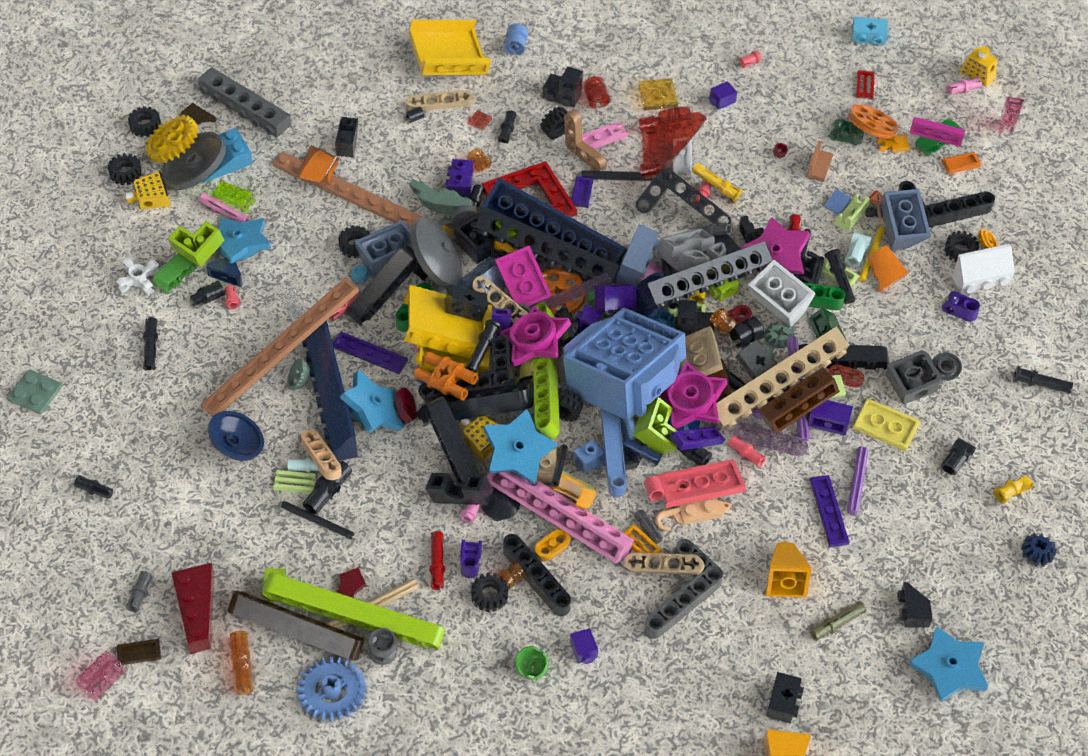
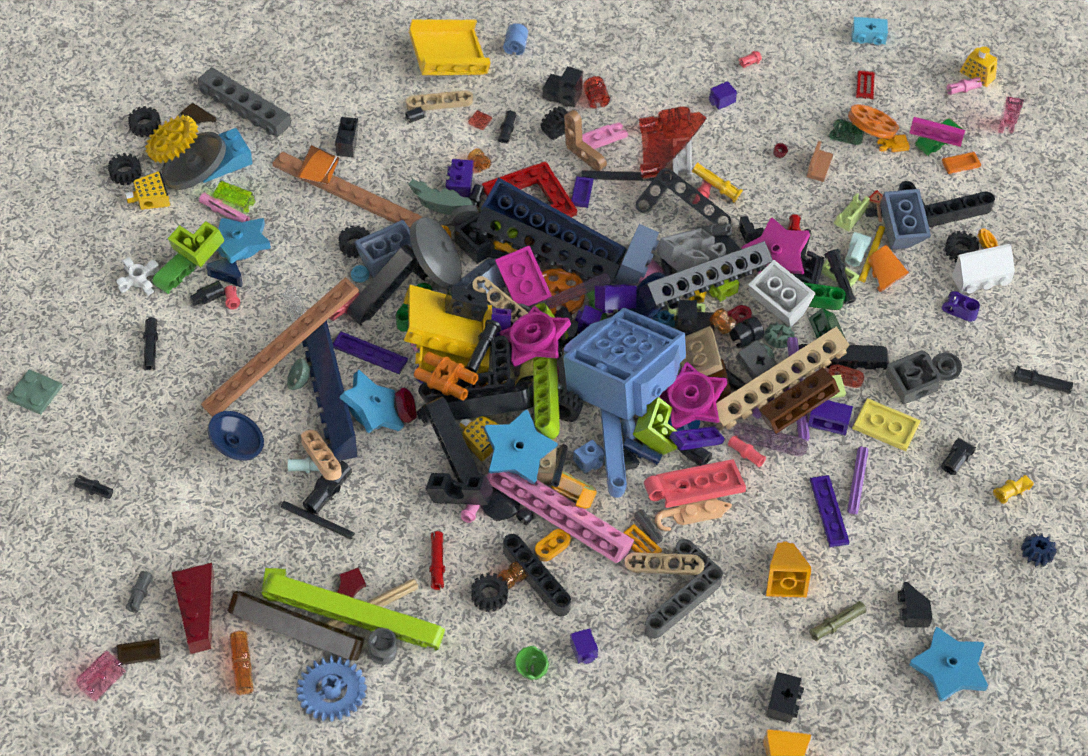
(290, 479): yellowish green tile -> none
(470, 555): dark purple piece -> none
(525, 514): none -> black hinge
(658, 94): clear yellow plate -> none
(838, 202): medium blue slope -> none

